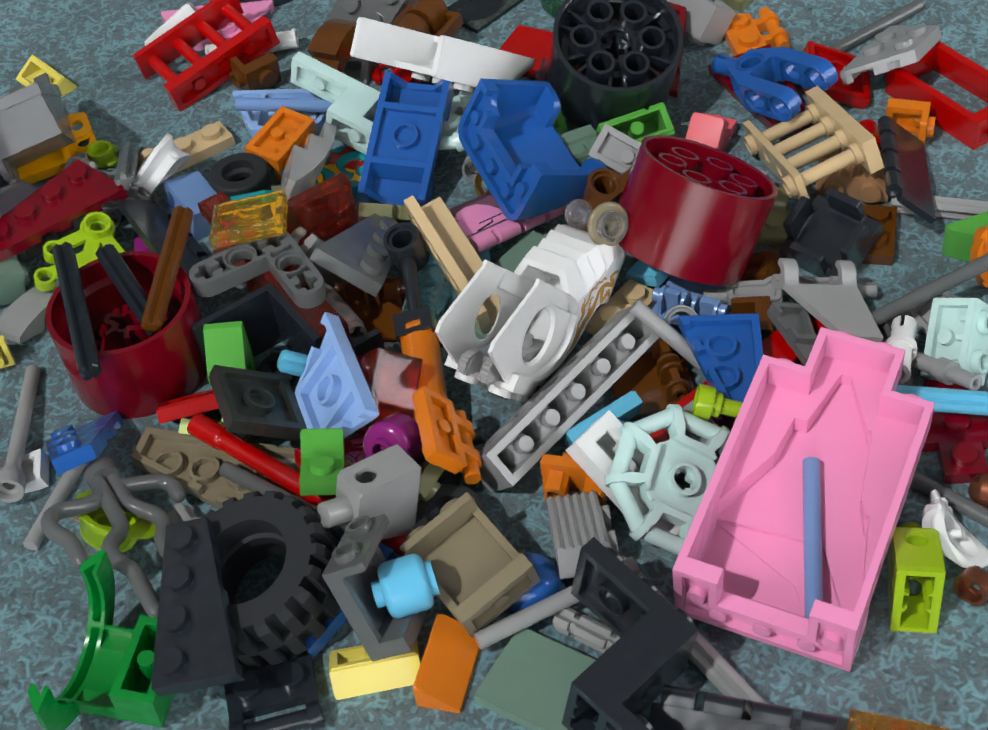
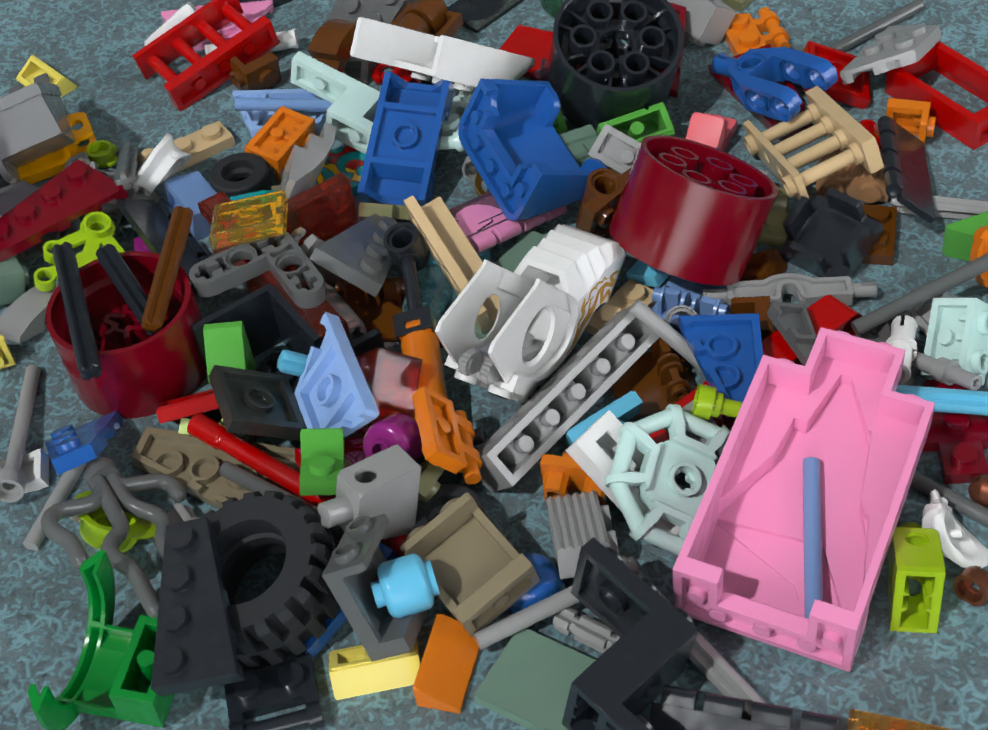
(605, 223): clear piece -> none
(834, 304): light grey flag -> none

